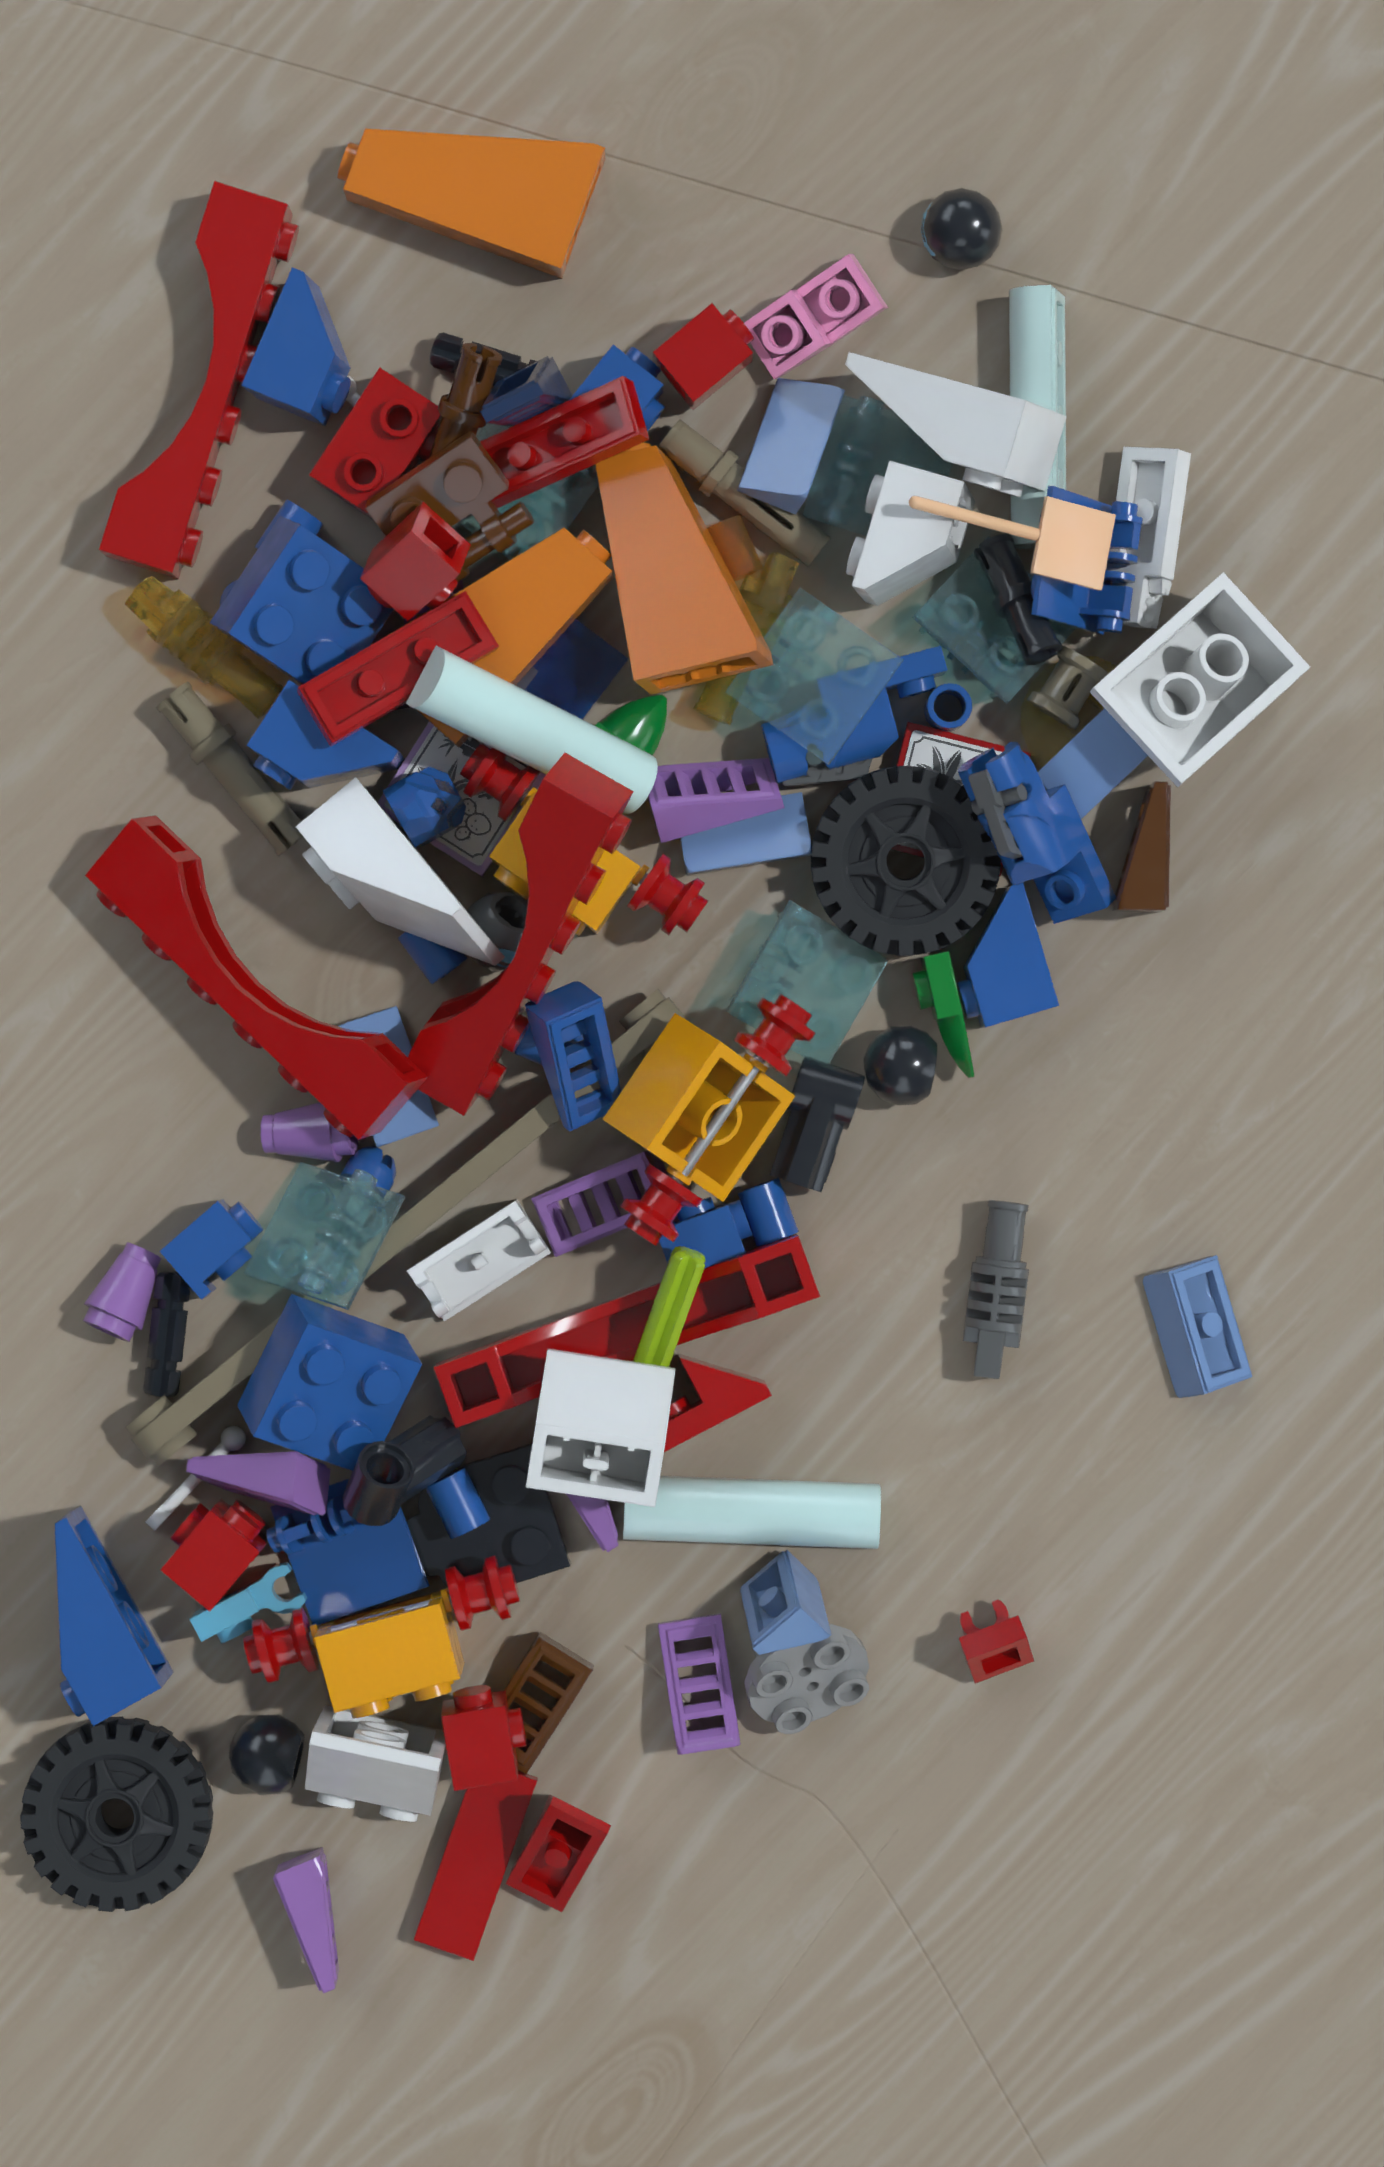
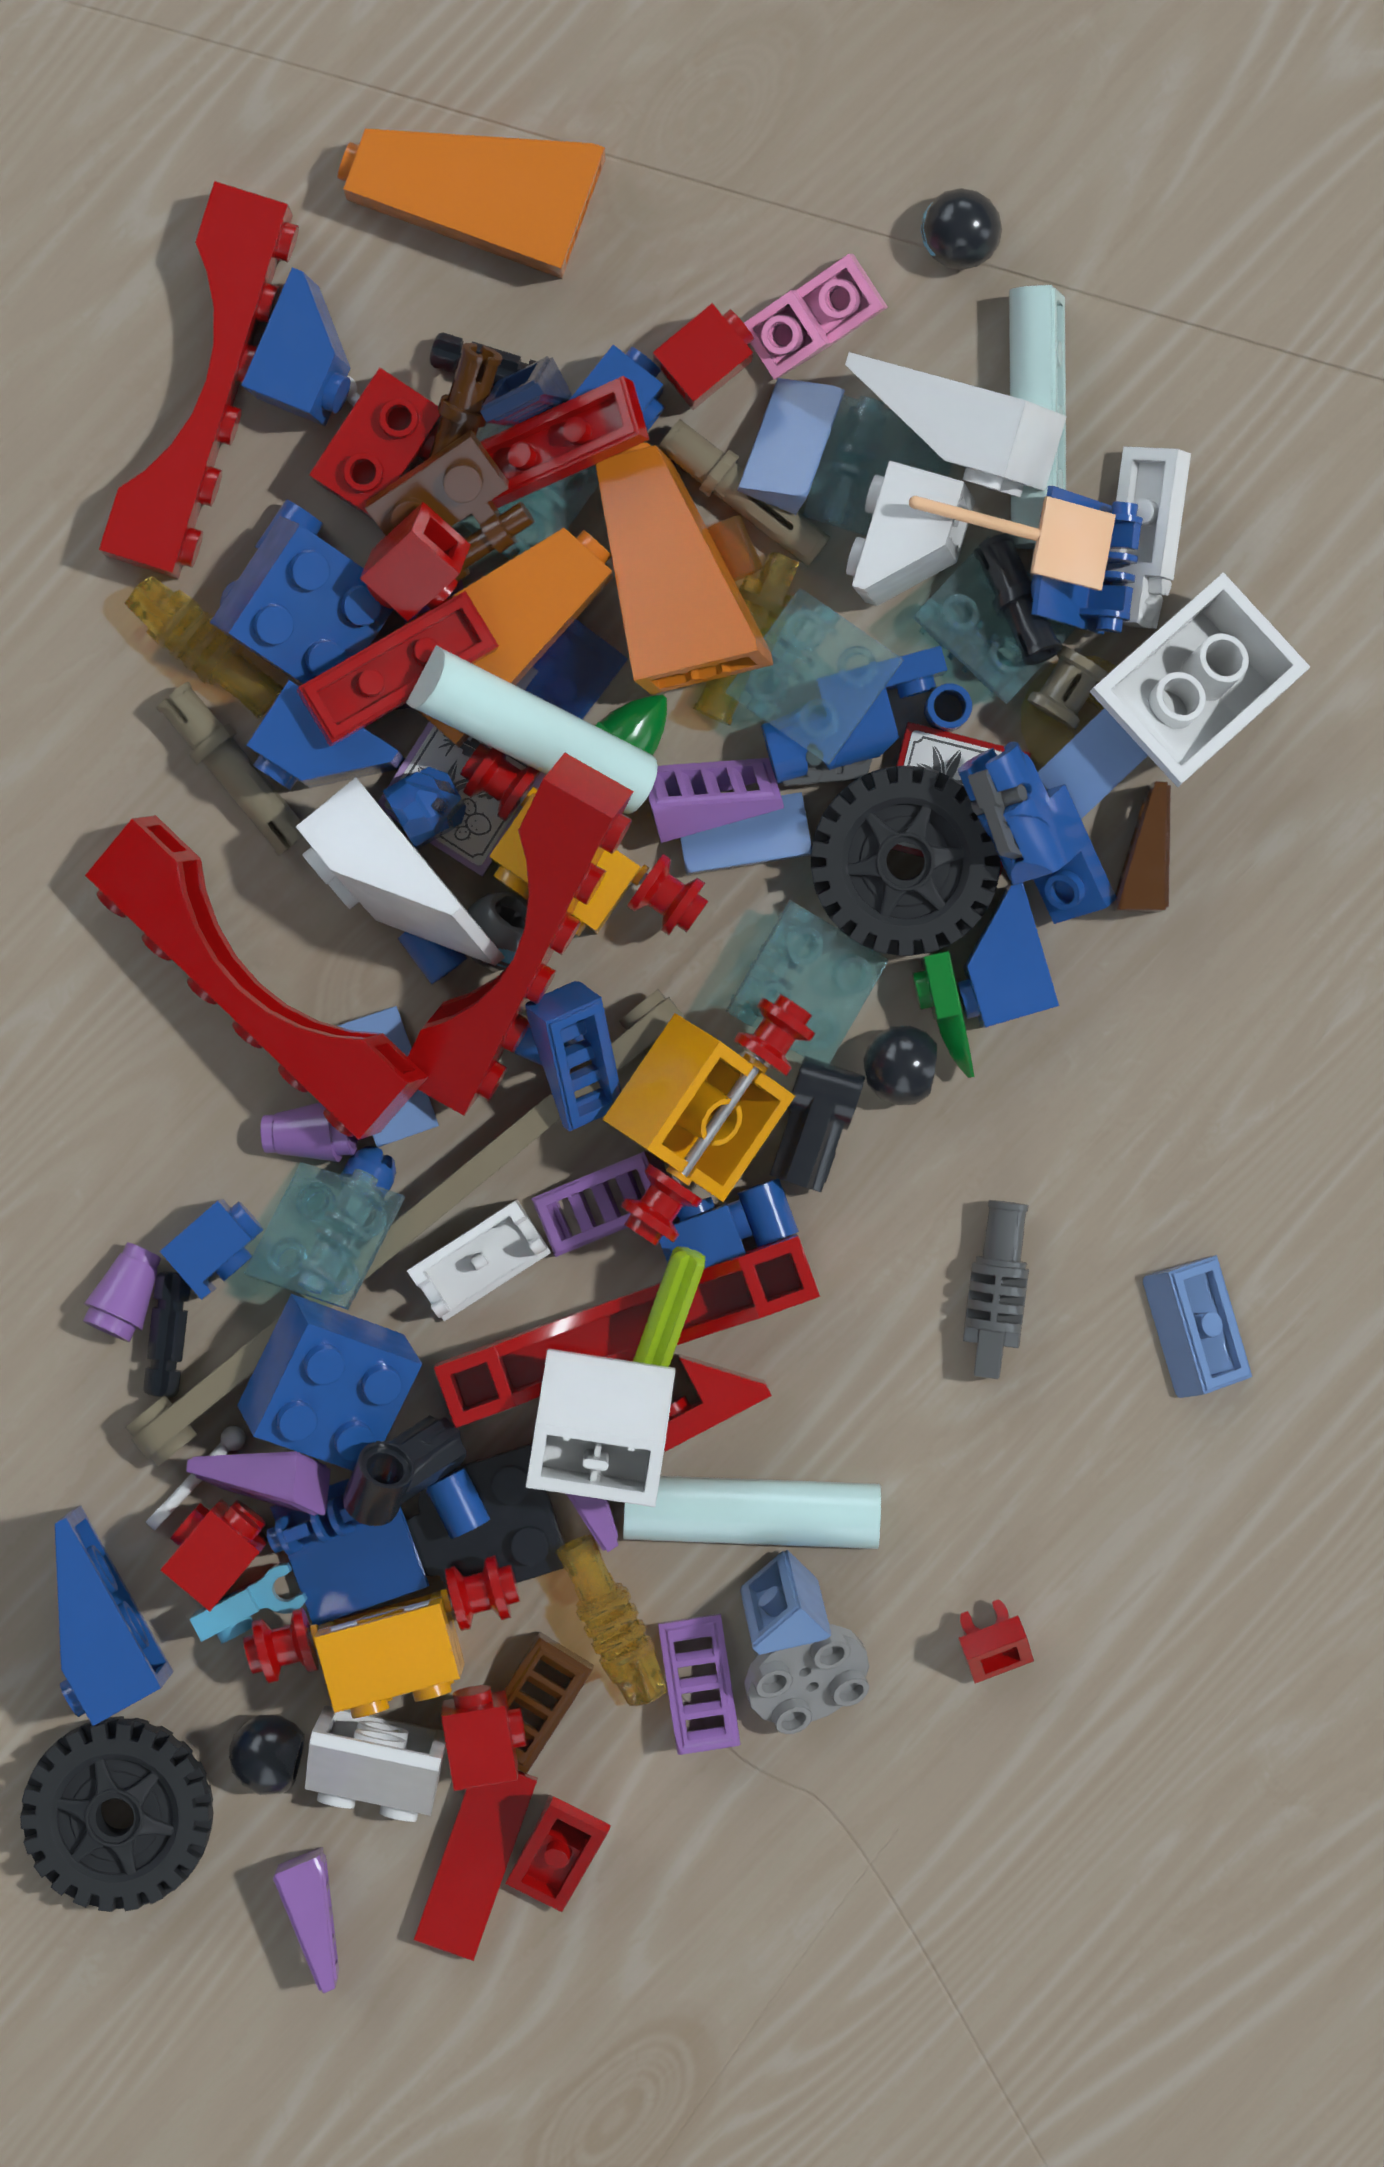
(612, 1623): none -> clear yellow hinge

